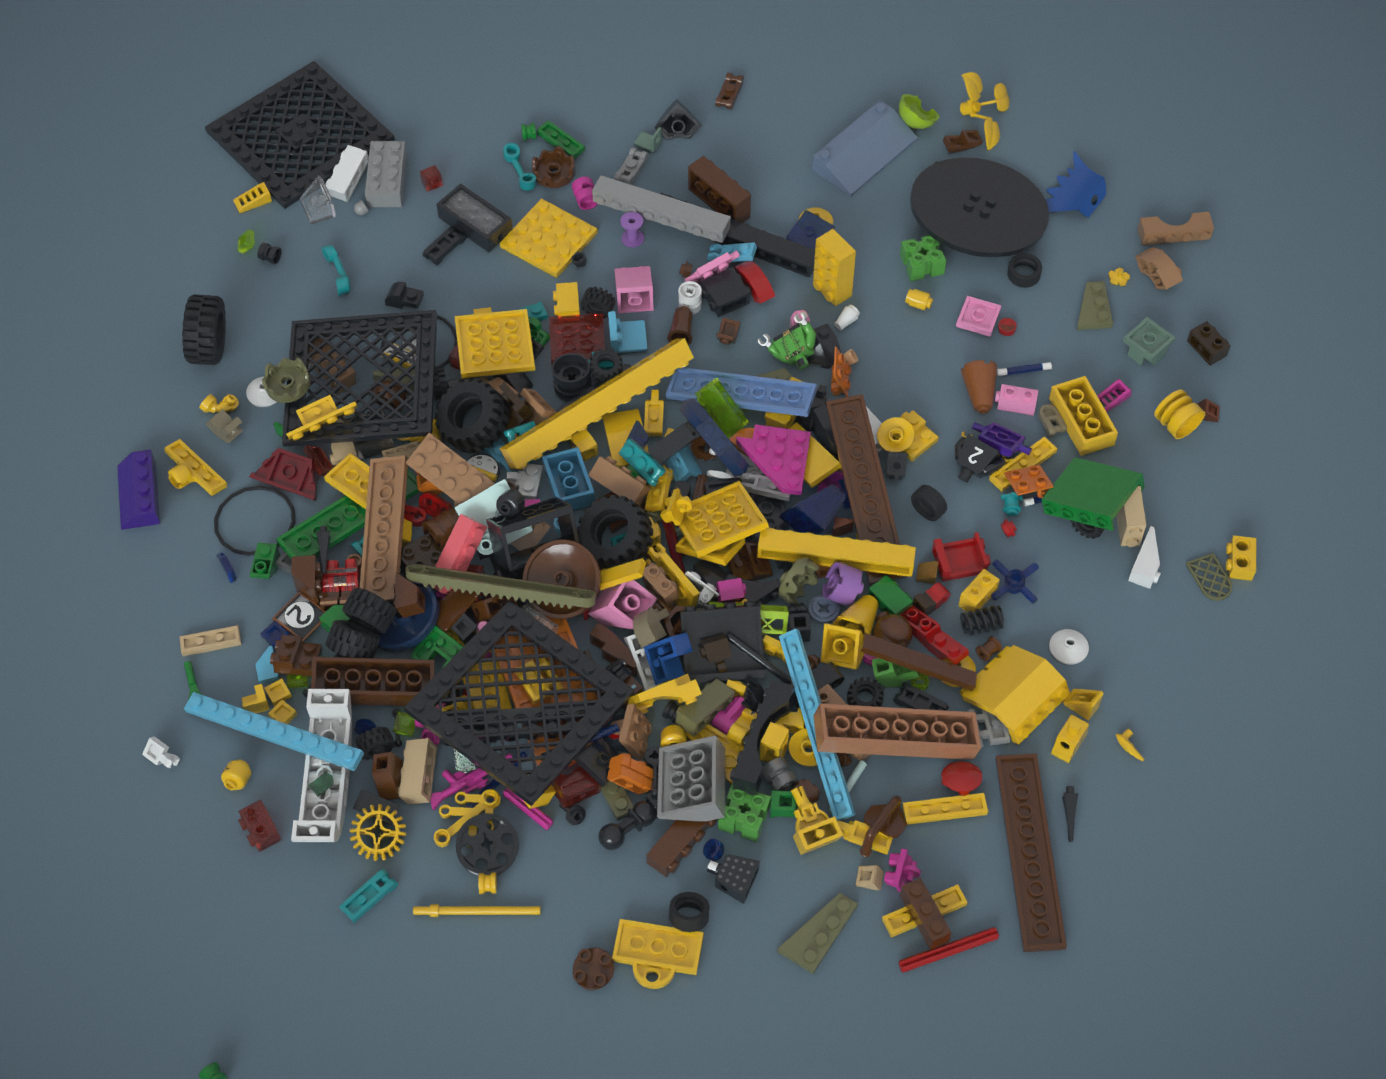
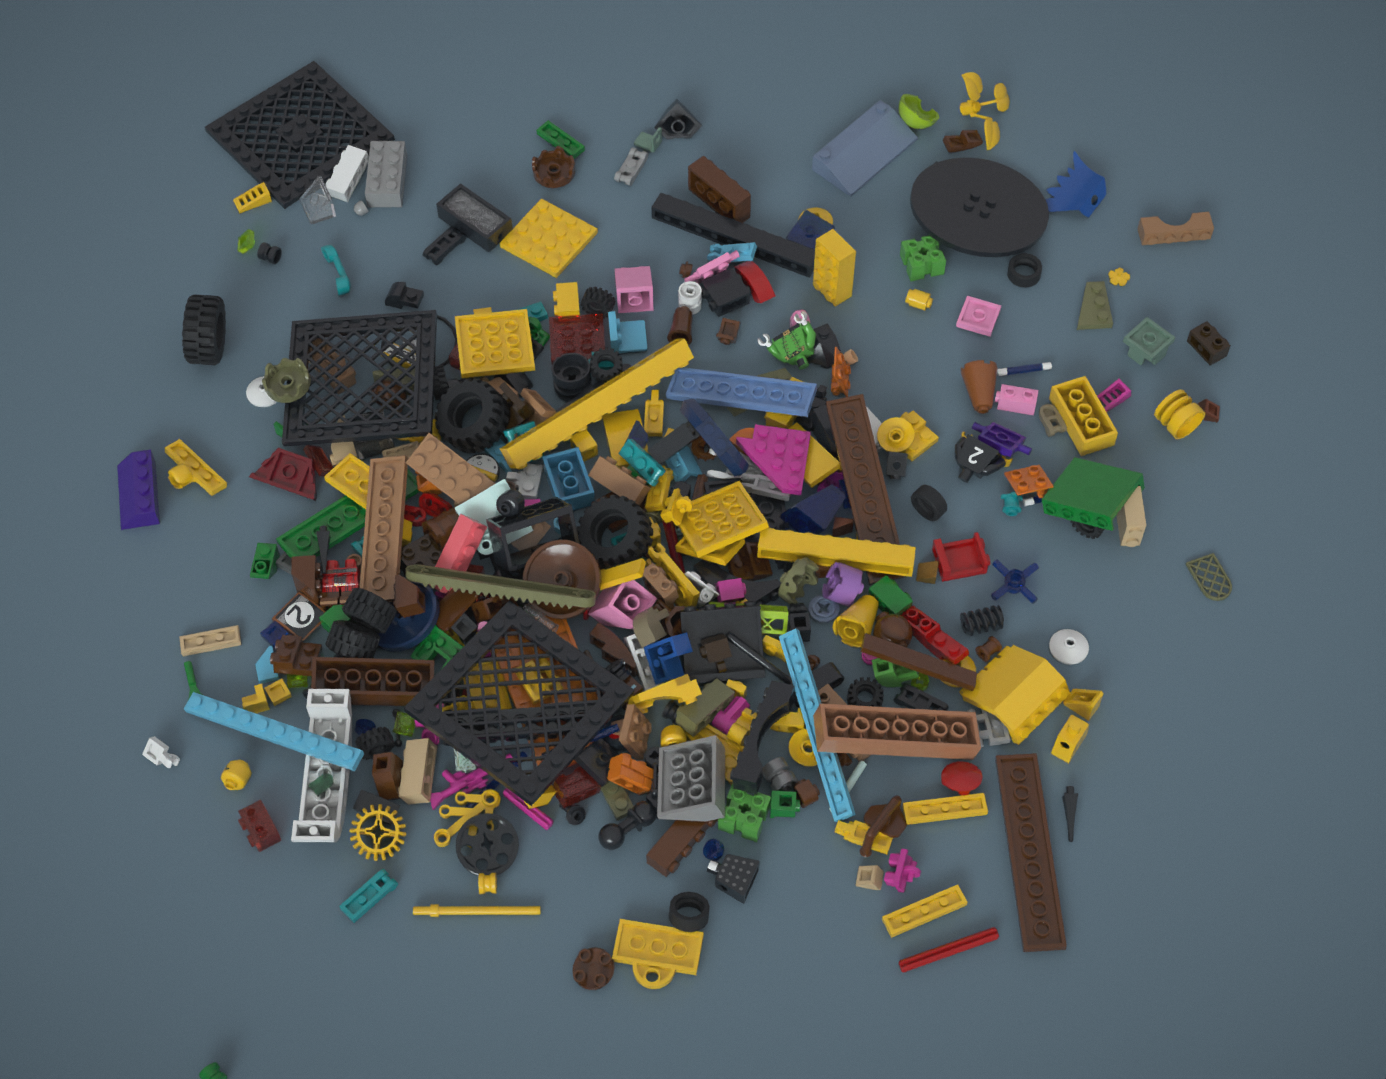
(210, 404): yellow arm -> none
(224, 426): dark tan brick -> none
(228, 569): clear blue tile -> none
(237, 493): black piece -> none
(283, 712): yellow plate -> none
(319, 413): yellow bracket -> none
(431, 178): clear red plate -> none
(511, 154): teal piece -> none
(528, 131): green wheel -> none
(576, 259): black hinge -> none
(582, 191): dark pink wheel -> none
(632, 236): medium lavender piece -> none
(661, 209): light grey brick -> none
(721, 407): clear neon green brick -> none
(729, 91): reddish brown plate -> none
(754, 696): black piece -> none
(774, 742): yellow brick -> none
(812, 825): yellow brick -> none
(816, 937): olive wing -> none
(842, 646): yellow slope -> none
(847, 316): white cone -> none
(925, 913): reddish brown brick -> none
(931, 599): leg -> none
(979, 591): yellow brick -> none
(1007, 326): red tile -> none
(1008, 528): red plate -> none
(1040, 452): yellow plate -> none
(1127, 745): yellow bar -> none
(1147, 563): white slope -> none
(1159, 268): medium nougat brick -> none
(1245, 558): yellow brick -> none

